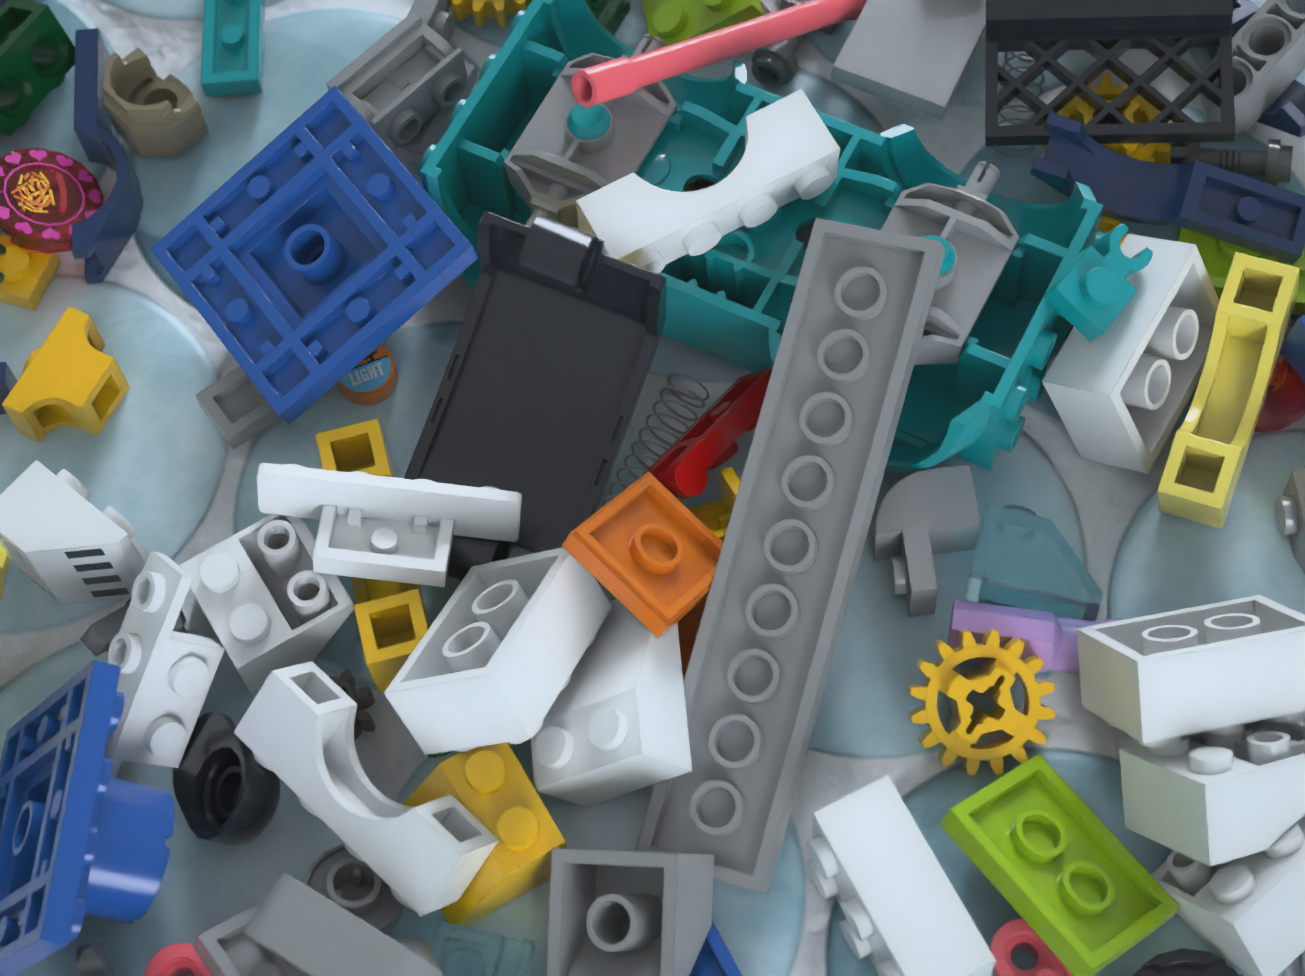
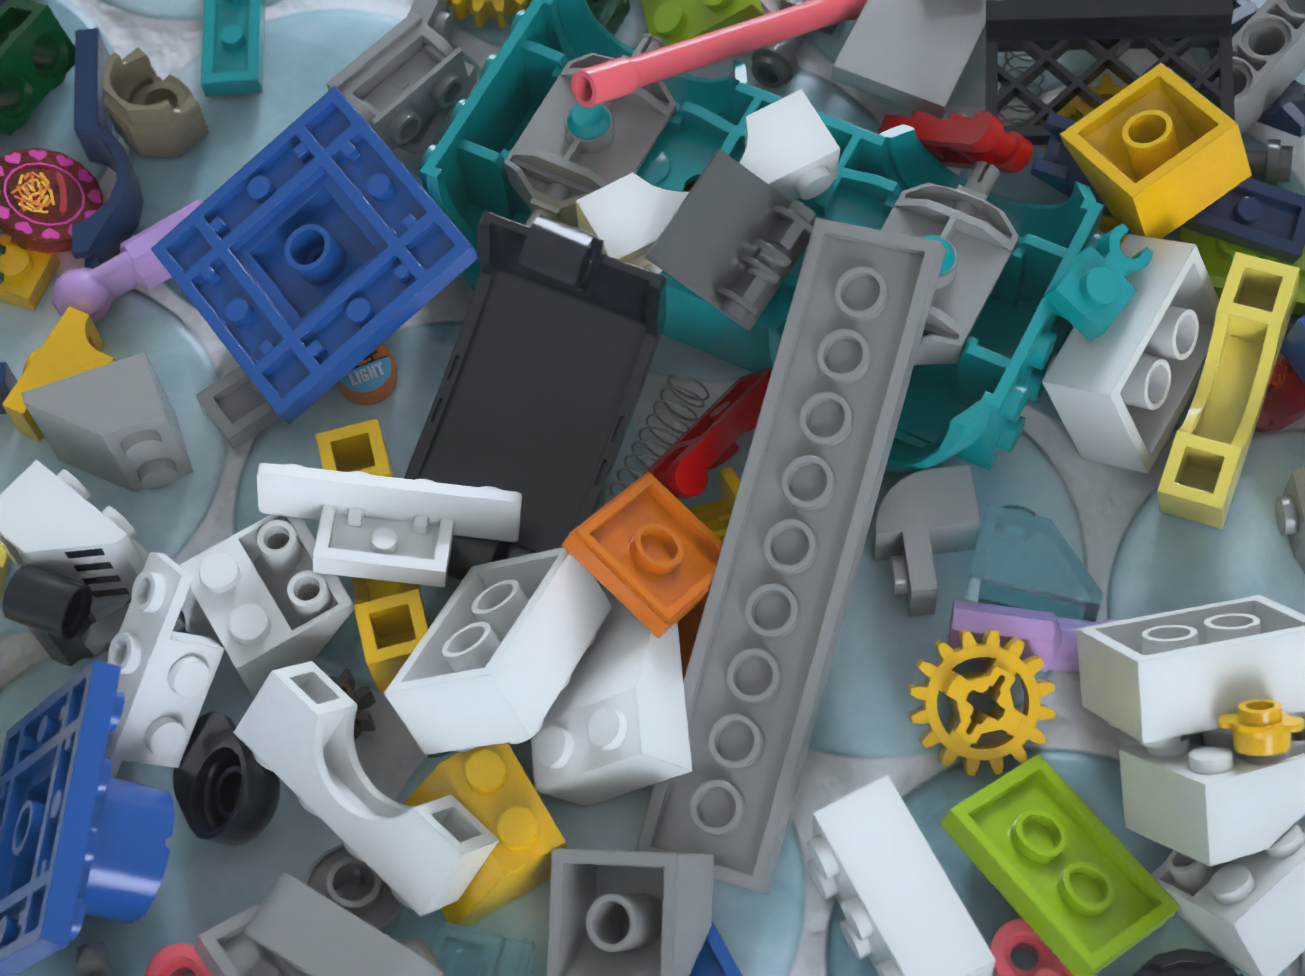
(52, 609): none -> black piece
(95, 288): none -> lavender piece
(113, 424): none -> light grey slope
(733, 240): none -> dark grey hinge
(965, 141): none -> red plate
(1158, 153): none -> yellow slope
(1261, 727): none -> yellow plate

